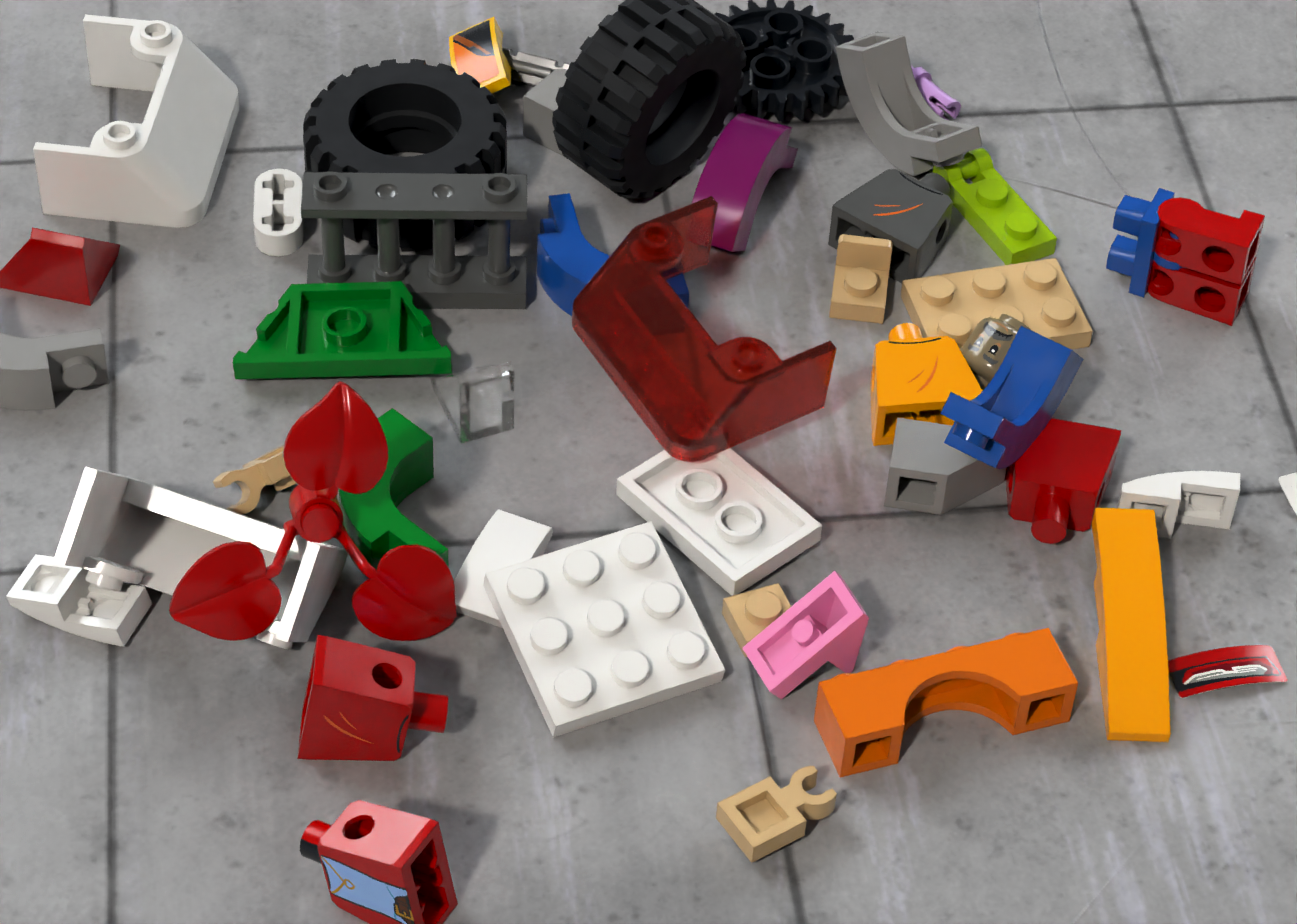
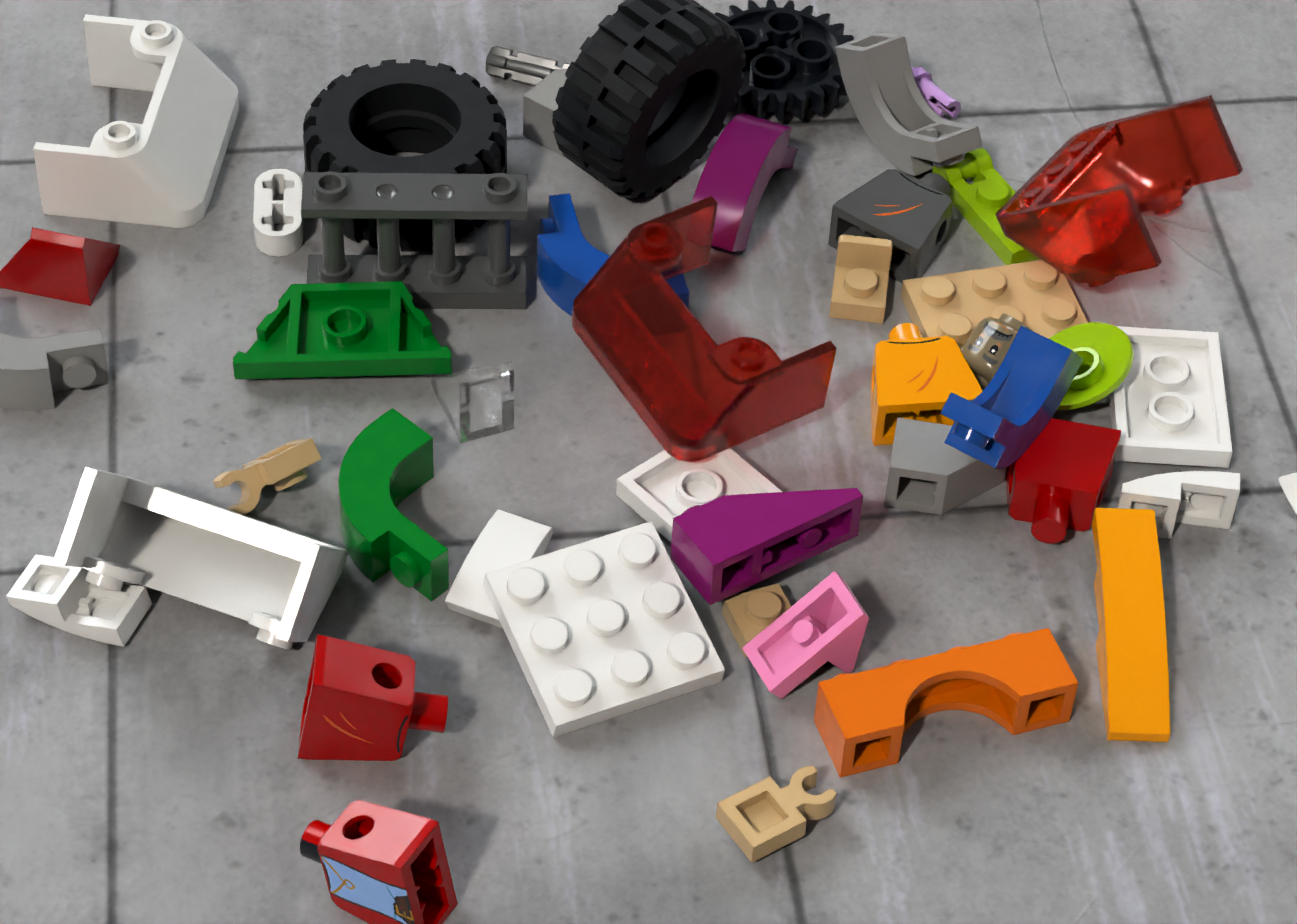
(326, 450): red plant -> none
(481, 55): slope -> none
(758, 535): none -> magenta slope
(1090, 195): none -> clear red windscreen
(1105, 362): none -> lime dish
(1173, 400): none -> white plate
(1186, 253): red hips -> none
(1224, 668): sticker -> none

